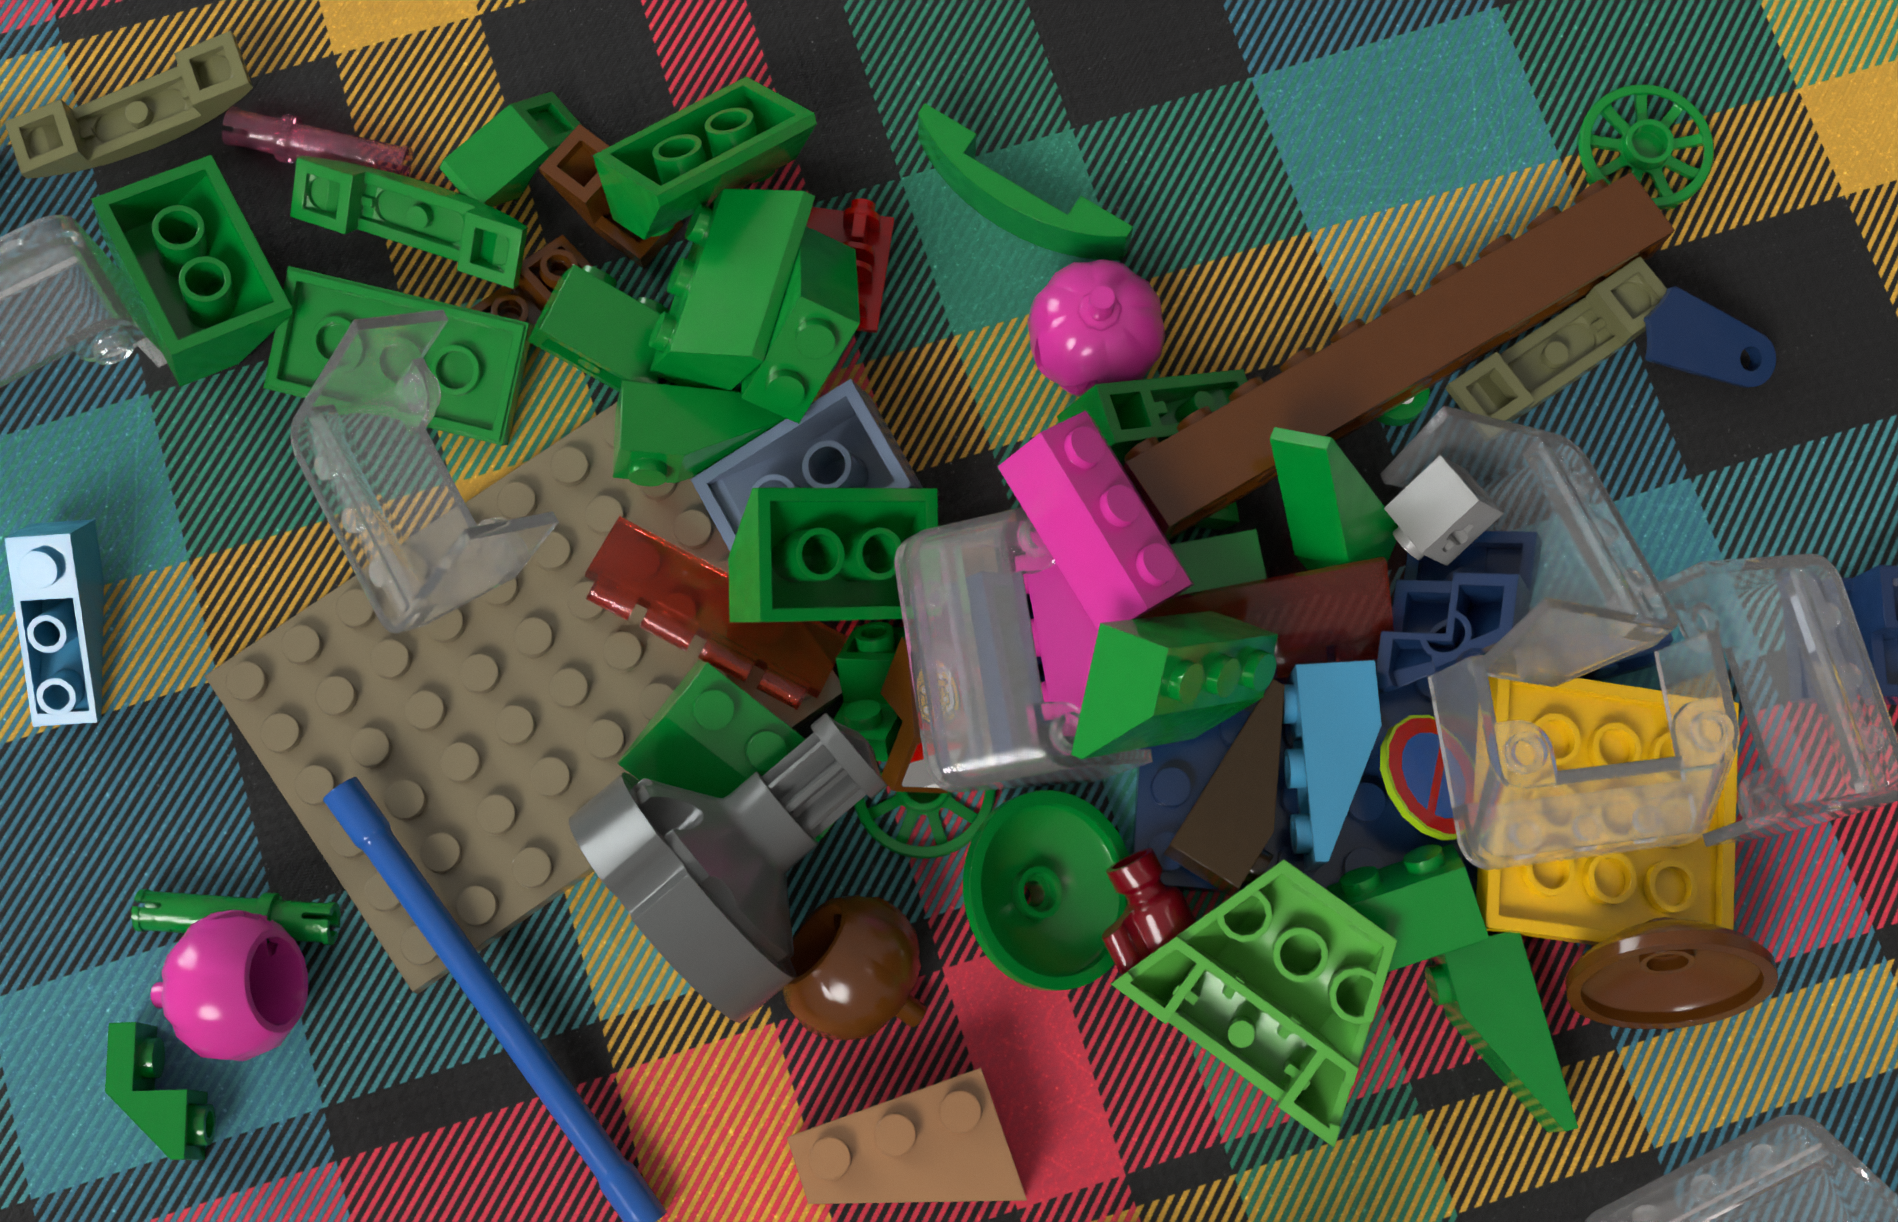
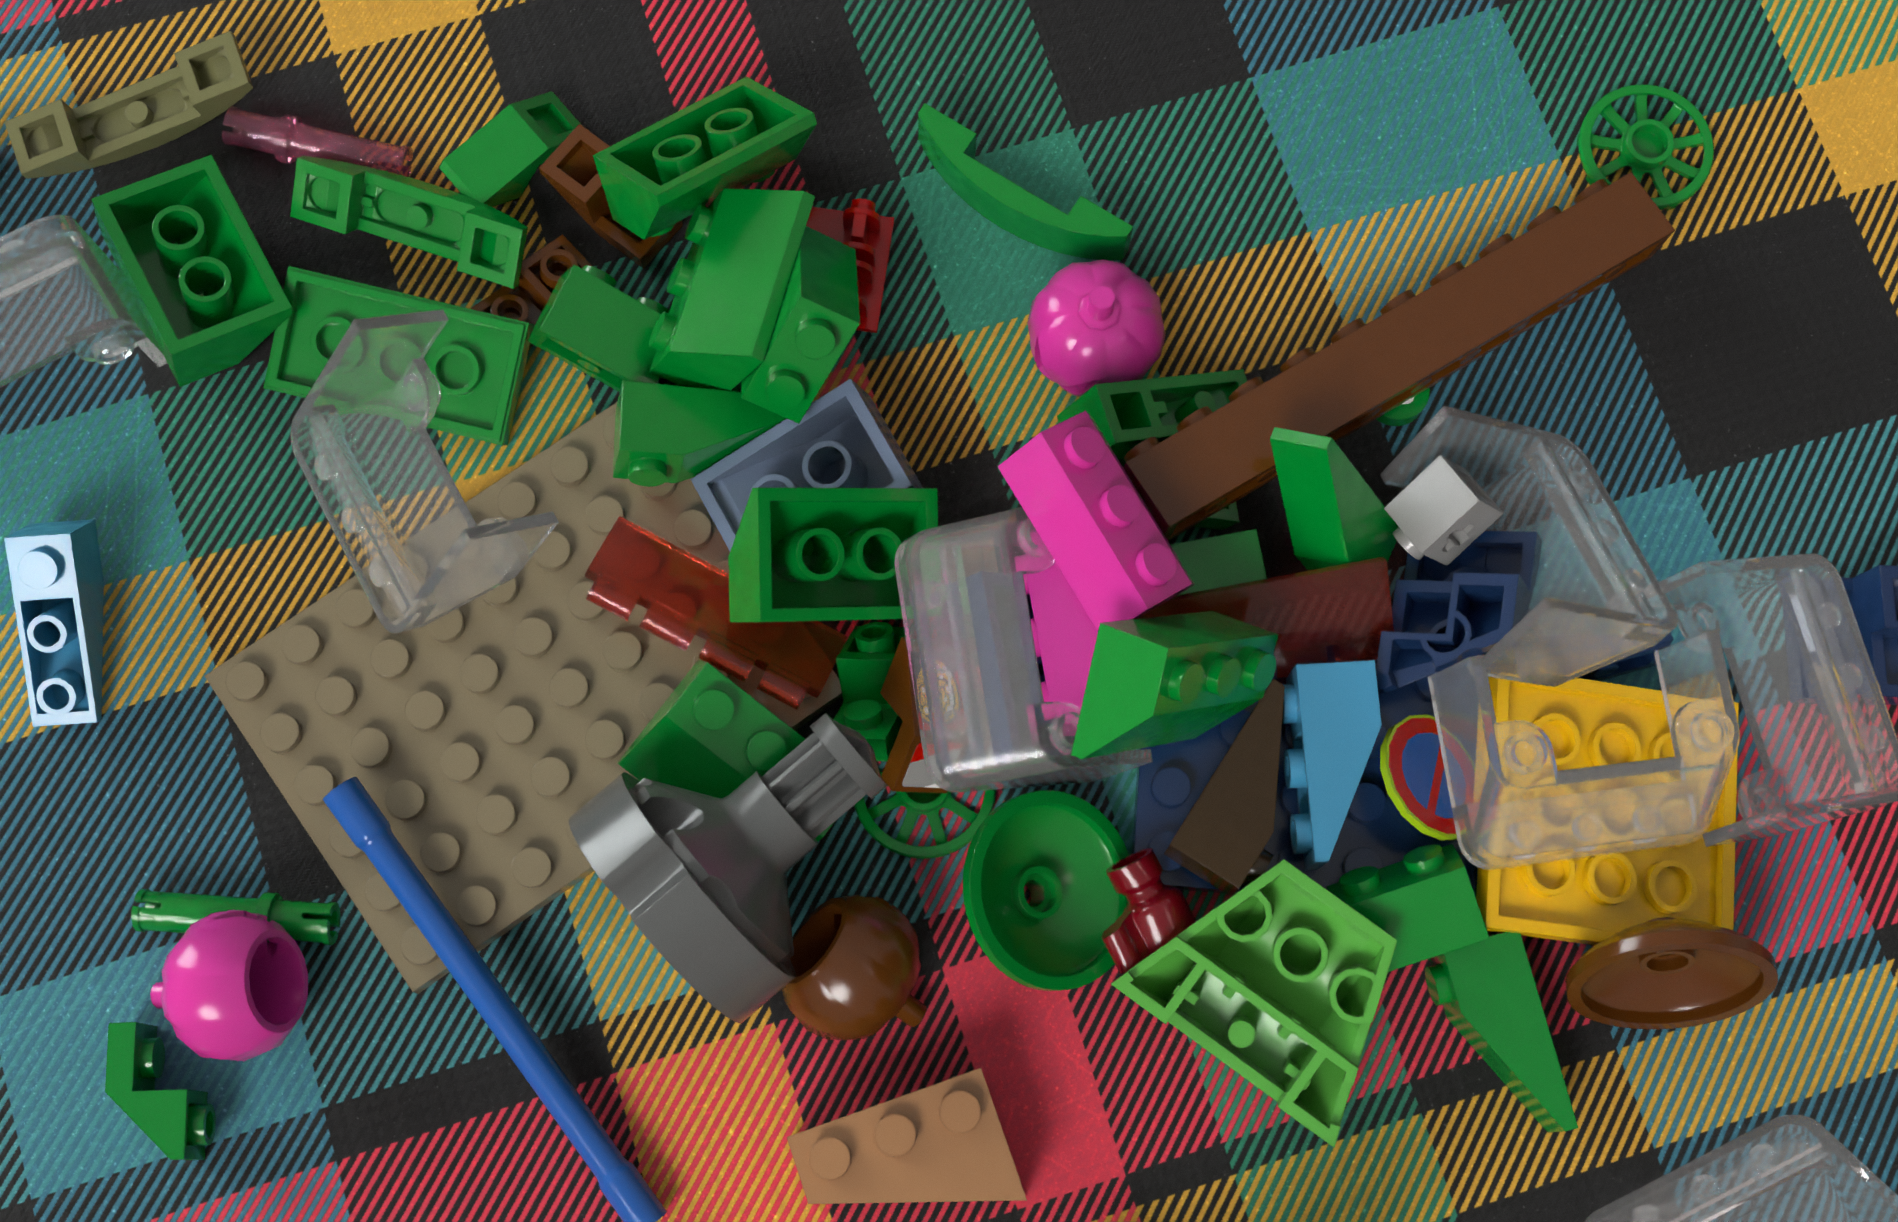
(1563, 348): olive slope -> none
(1706, 341): dark blue piece -> none

